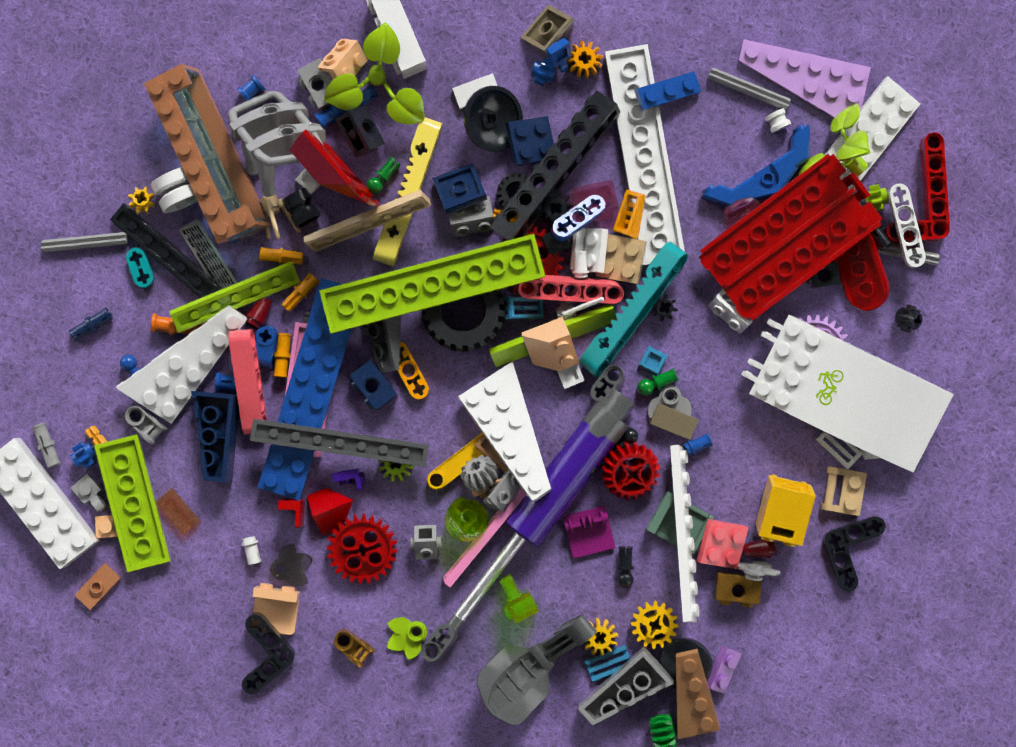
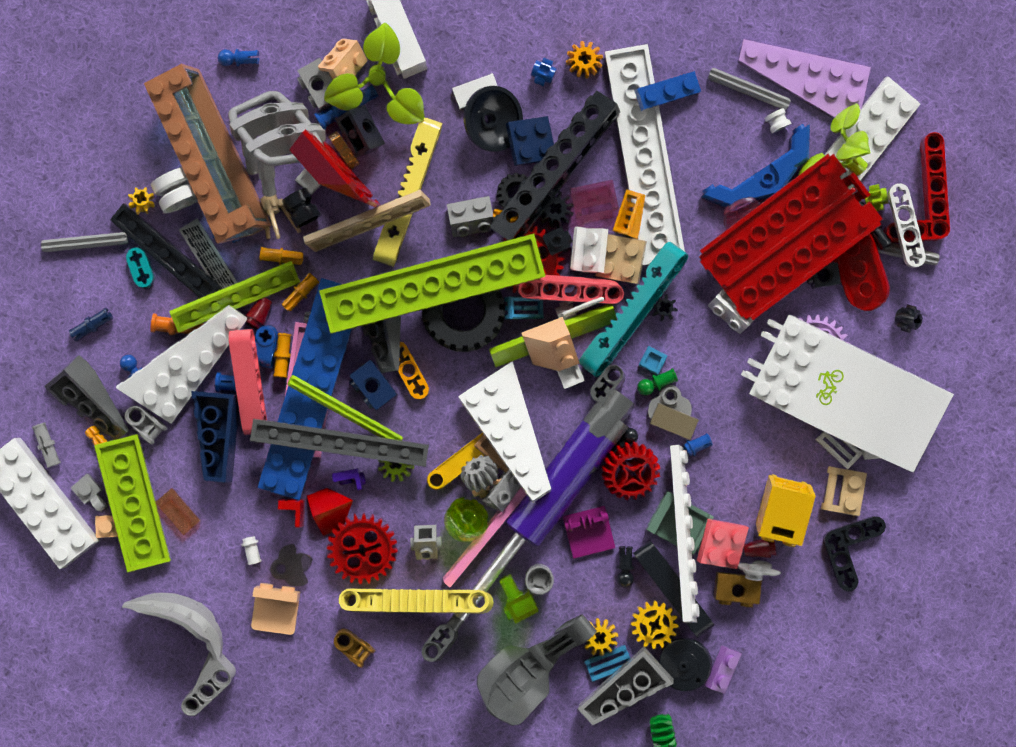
(83, 389): none -> dark grey wedge
(83, 455): blue gear -> none
(97, 586): nougat plate -> none
(202, 625): none -> light grey piece
(227, 58): none -> blue pin
(251, 88): blue bush -> none
(273, 658): black beam -> none
(341, 408): none -> lime axle
(344, 150): none -> clear orange beam
(375, 184): green pin -> none
(404, 638): lime plate -> none
(415, 601): none -> light yellow gear
(459, 188): dark blue plate -> none
(539, 579): none -> light grey wheel
(547, 29): dark tan slope -> none
(559, 53): blue plate -> none
(580, 264): white pin -> none
(581, 209): beam -> none
(669, 584): none -> black beam
(694, 701): medium nougat wing -> none

